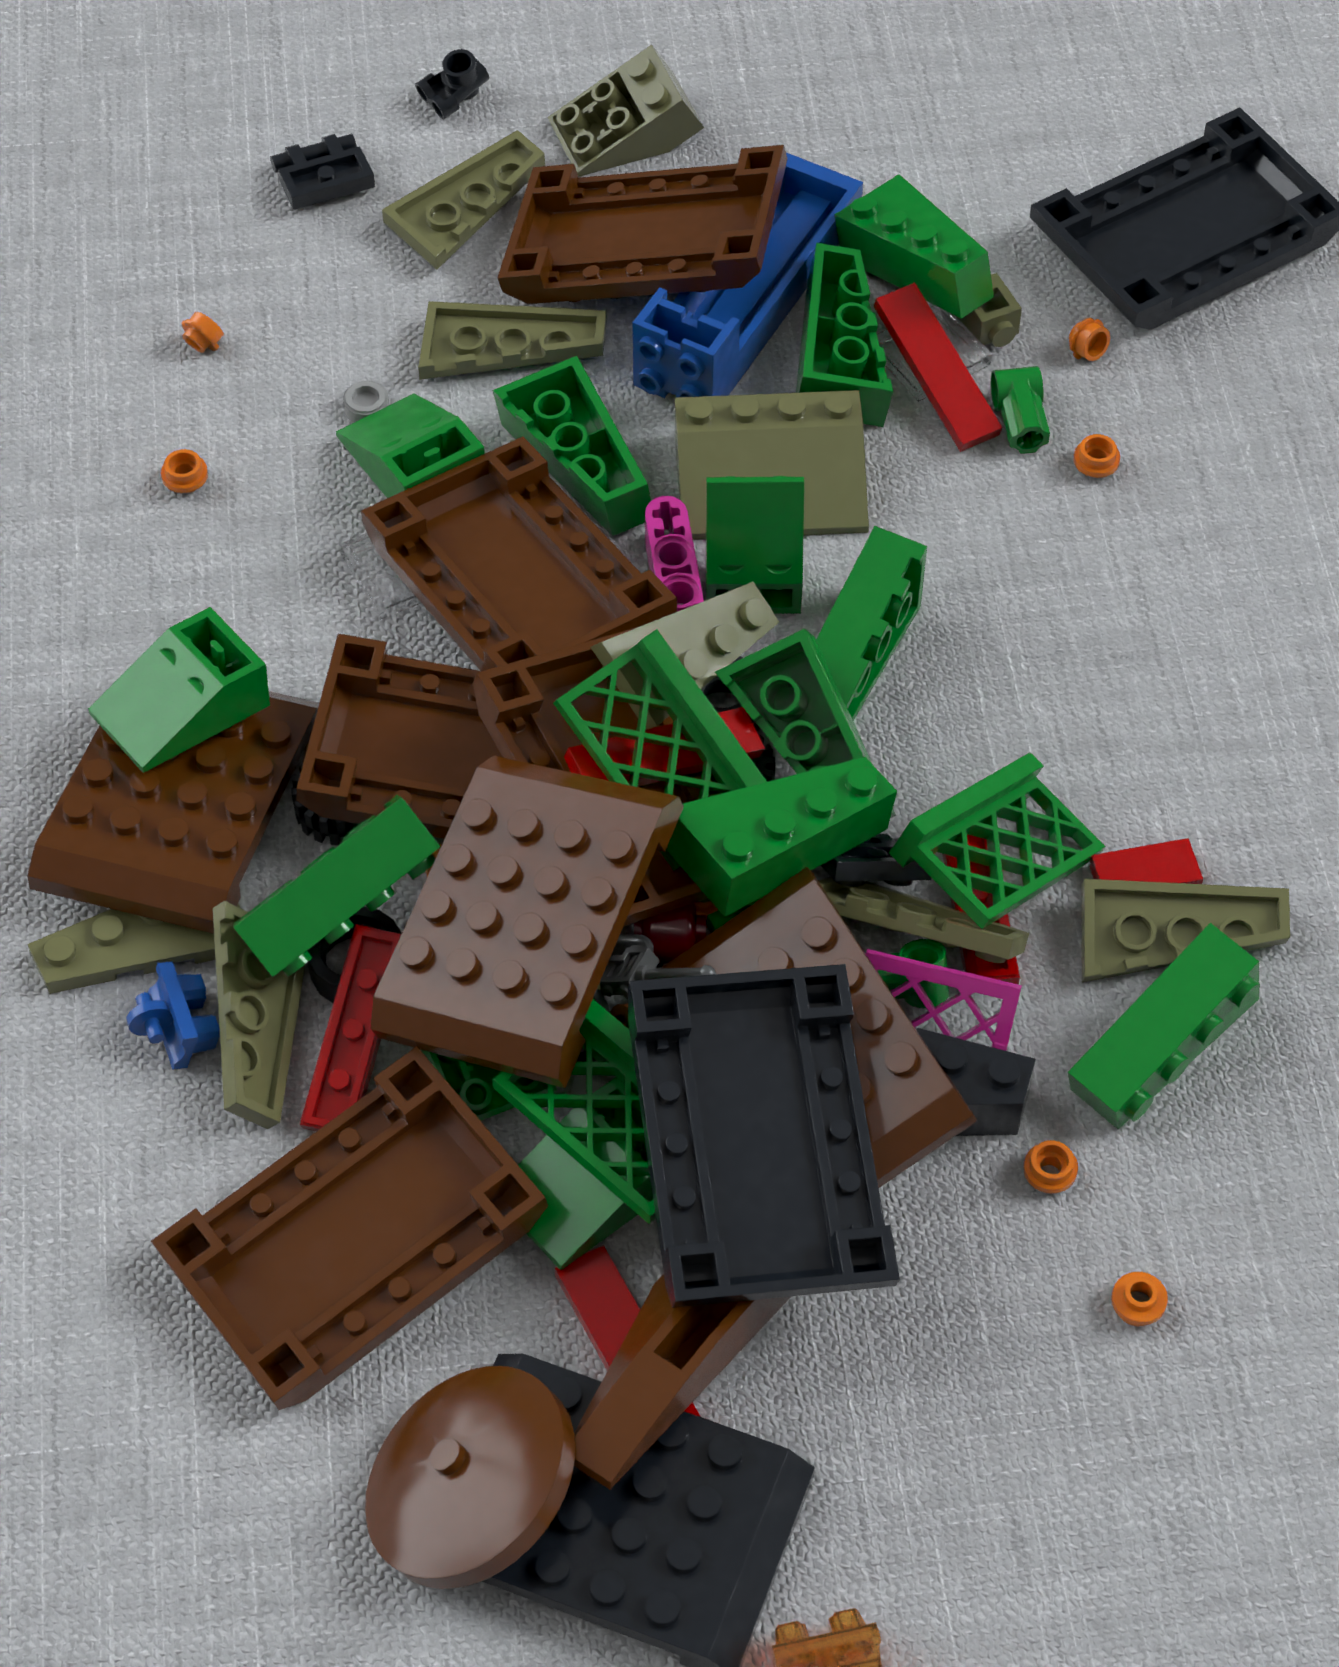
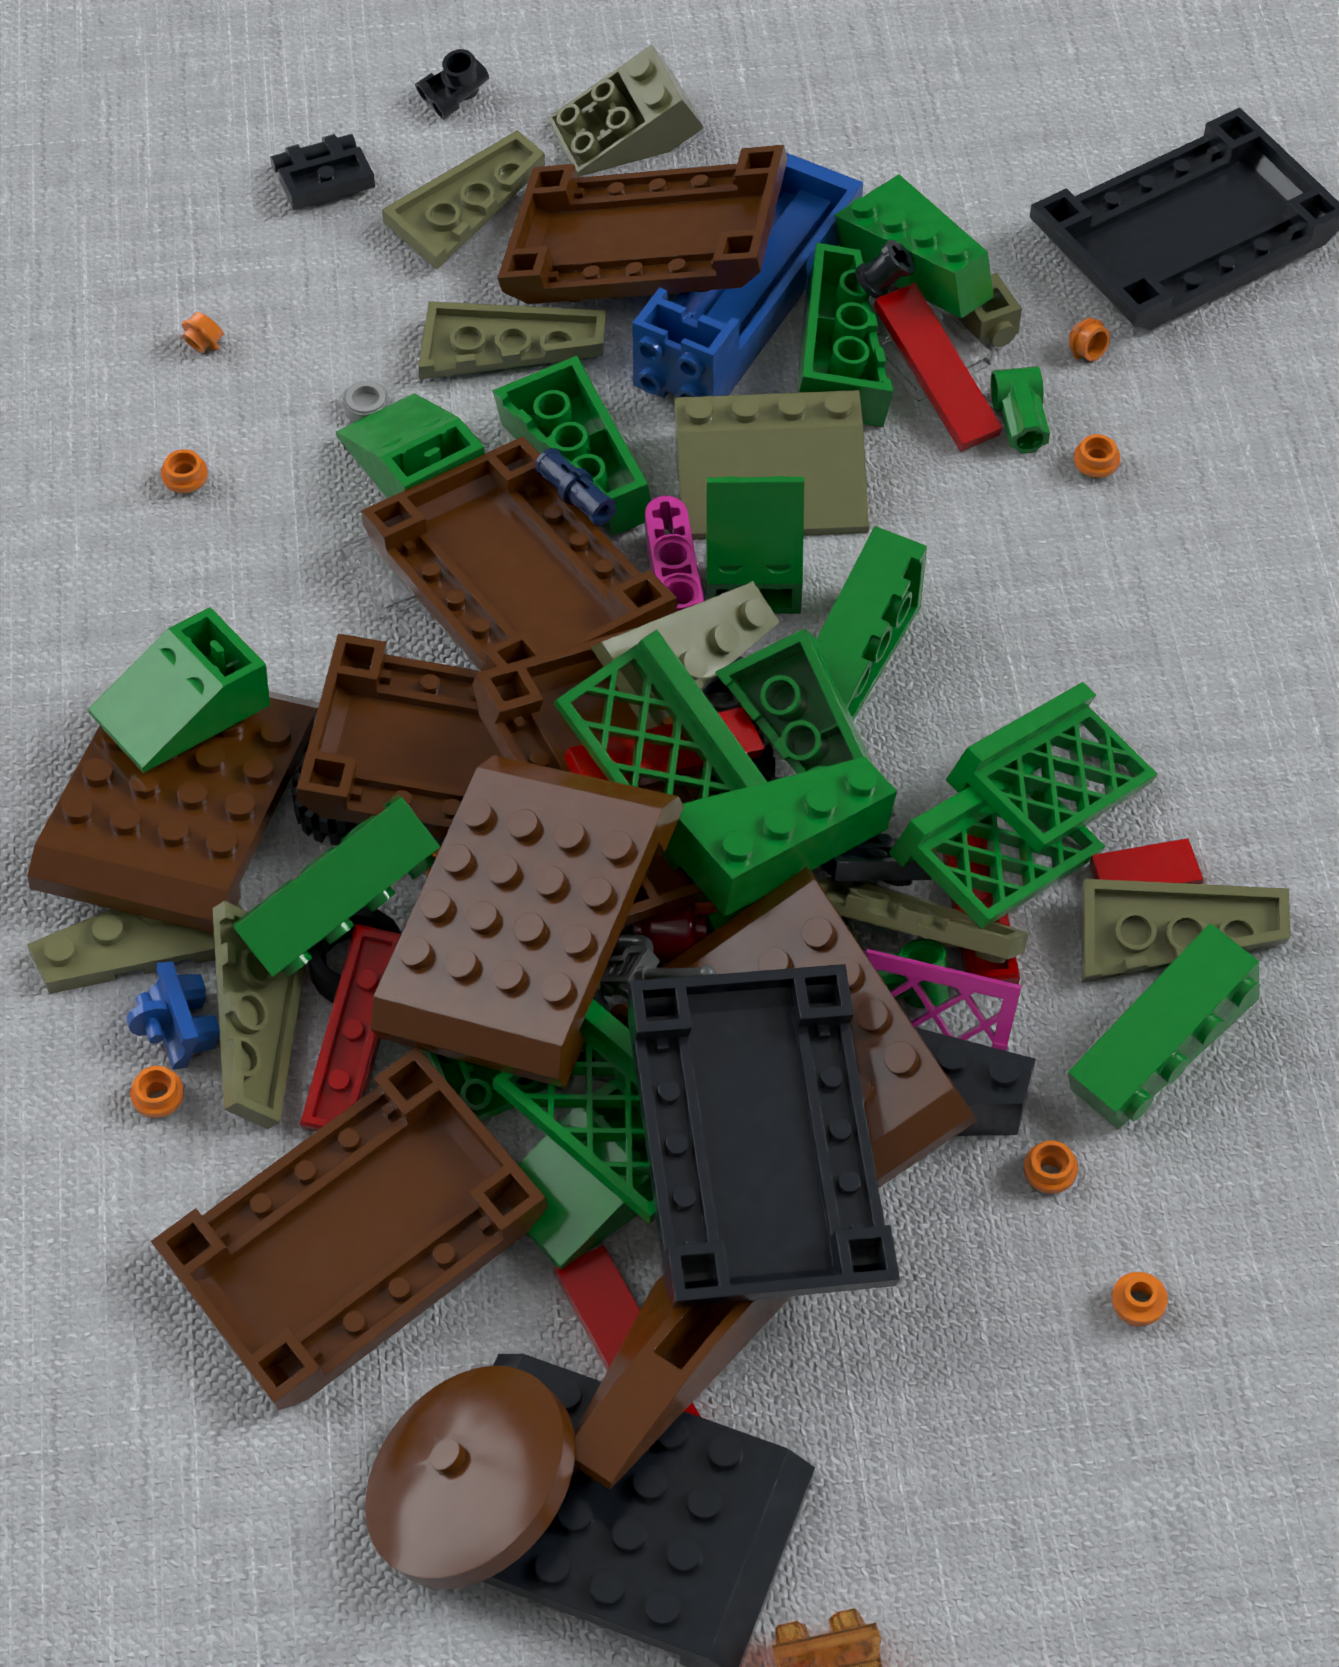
(152, 1080): none -> orange plate
(575, 486): none -> dark blue pin
(885, 269): none -> black bush
(1030, 741): none -> green fence

